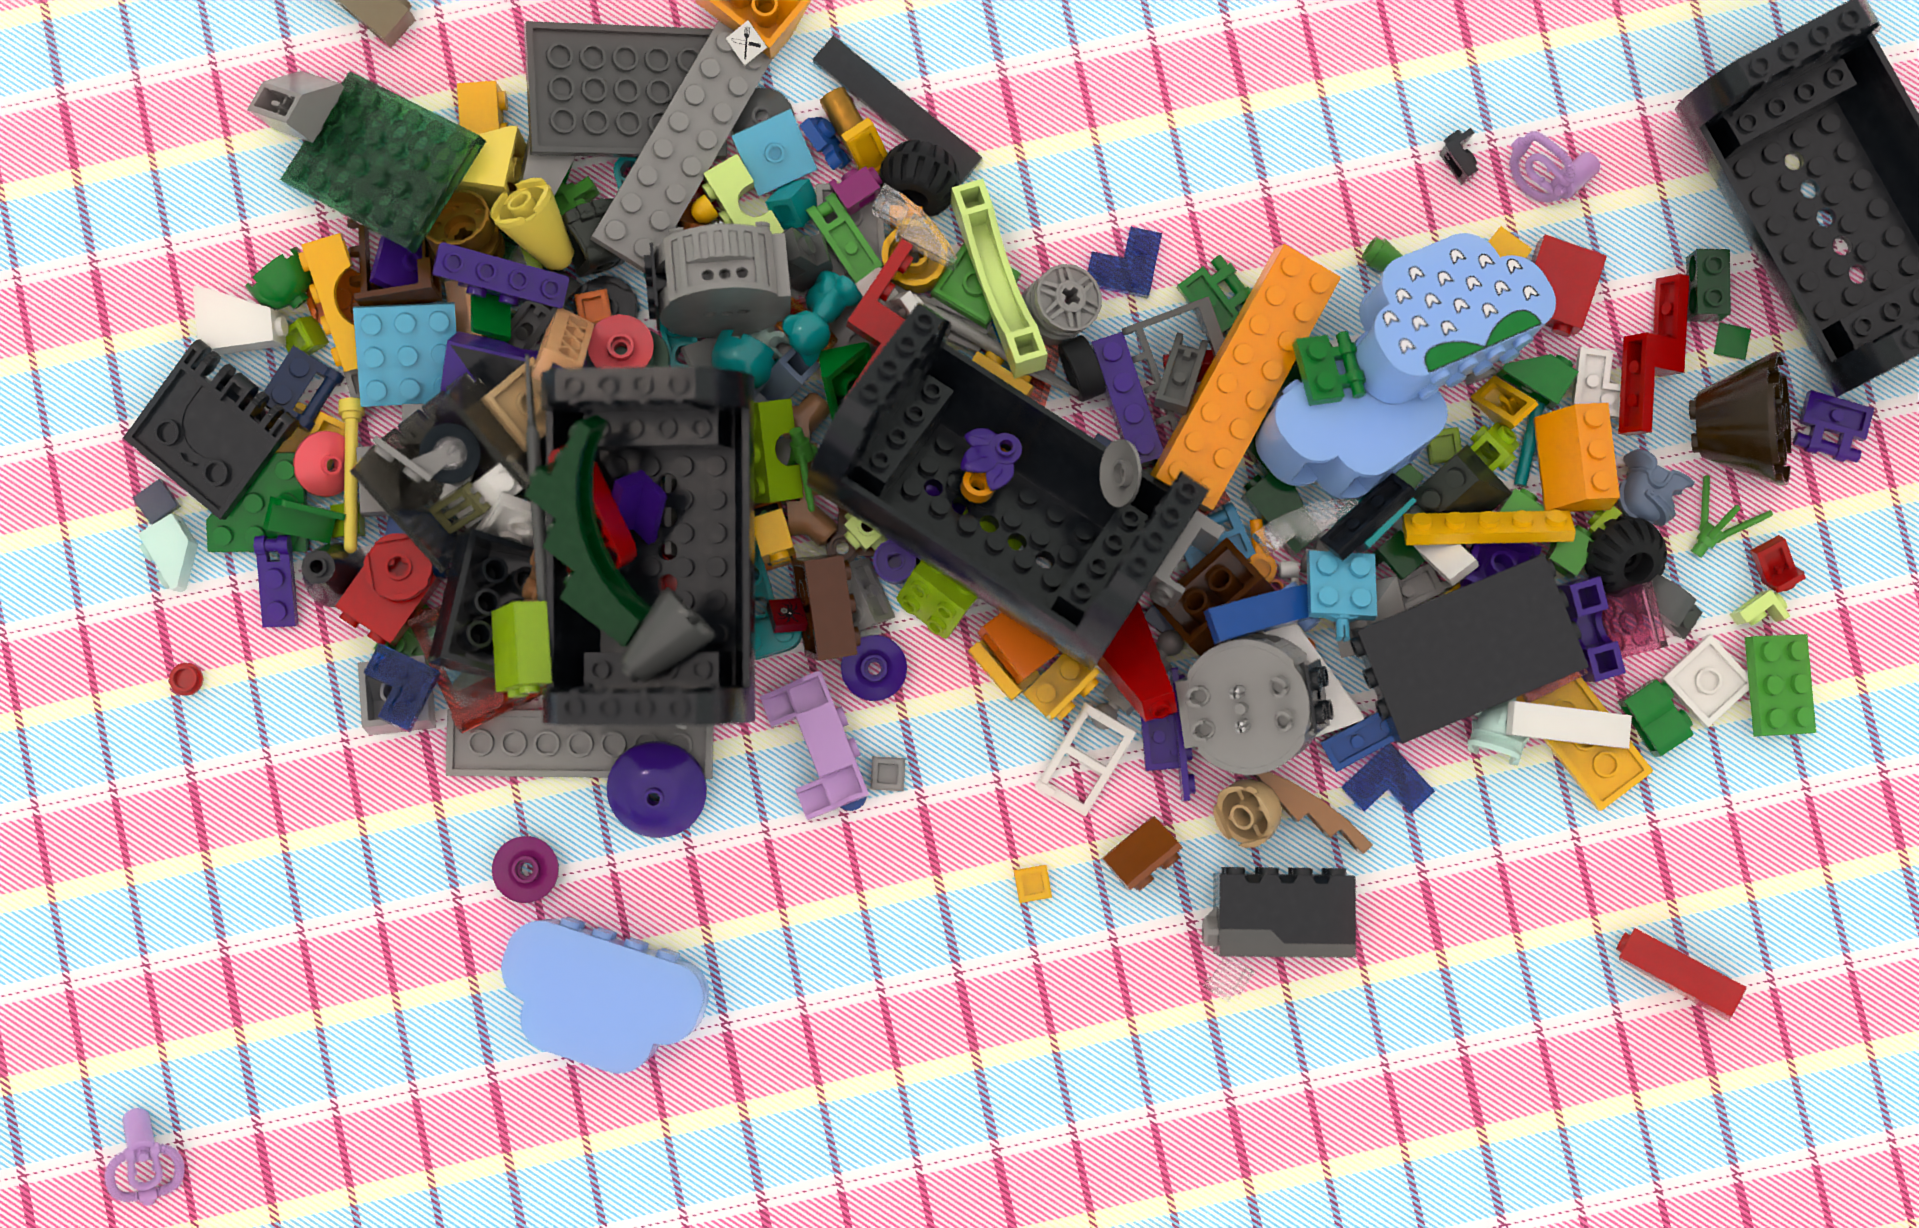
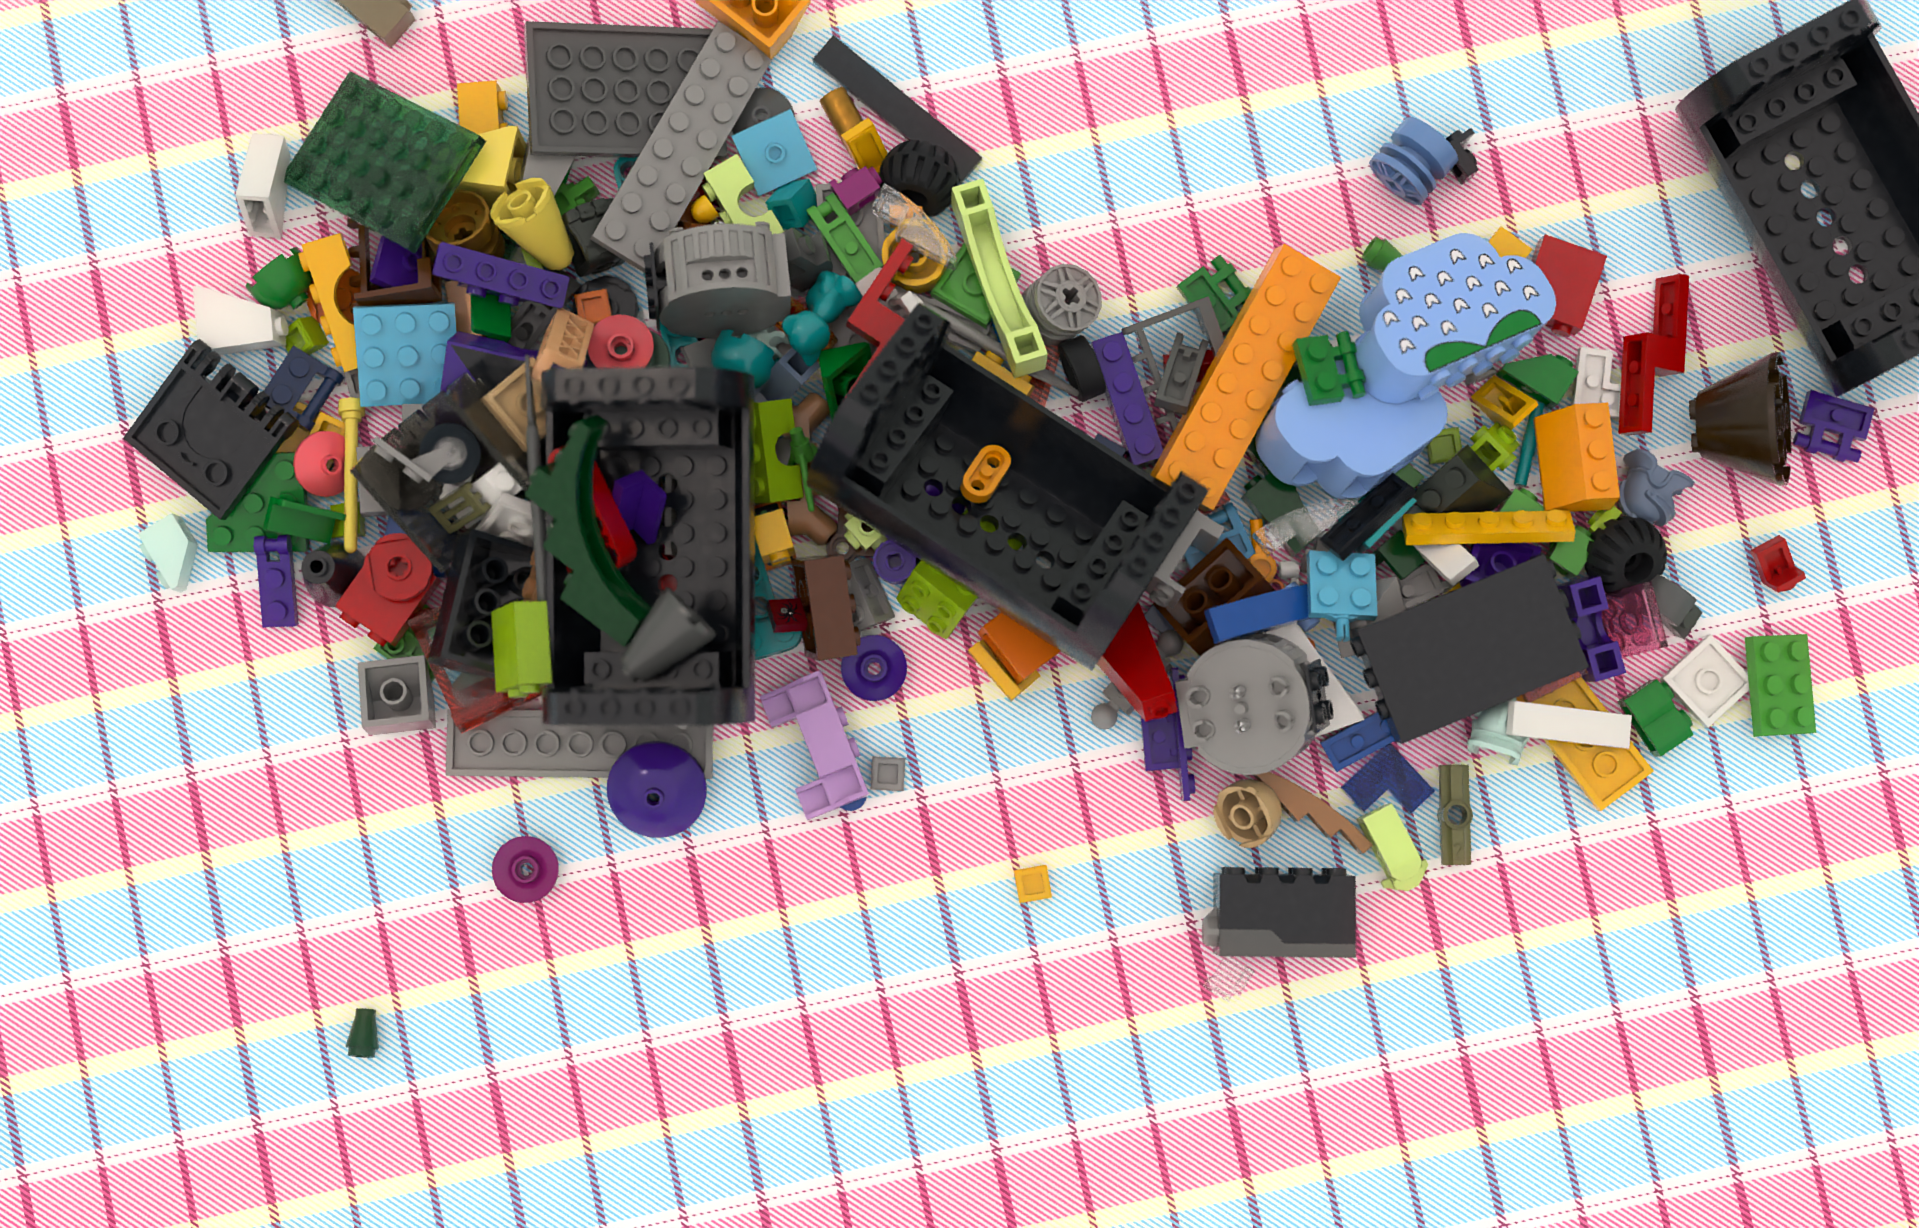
(141, 1148): lavender piece -> none
(156, 501): tile -> none
(186, 679): red plate -> none
(262, 185): none -> white slope
(296, 103): light grey slope -> none
(363, 1034): none -> dark green cone
(410, 685): clear blue plate -> none
(600, 995): light blue brick -> none
(746, 42): white sticker -> none
(823, 138): blue plate -> none
(988, 458): dark purple plate -> none
(1060, 685): yellow bracket -> none
(1066, 747): white window -> none
(1120, 473): light grey dish -> none
(1132, 273): clear blue plate -> none
(1142, 854): dark orange slope -> none
(1393, 848): none -> yellowish green piece
(1413, 160): none -> medium blue wheel
(1454, 838): none -> olive piece
(1566, 181): lavender piece -> none
(1681, 973): red slope -> none
(1708, 285): dark green brick -> none
(1710, 534): bright green plant -> none
(1732, 341): green sticker -> none
(1754, 609): yellowish green bracket -> none

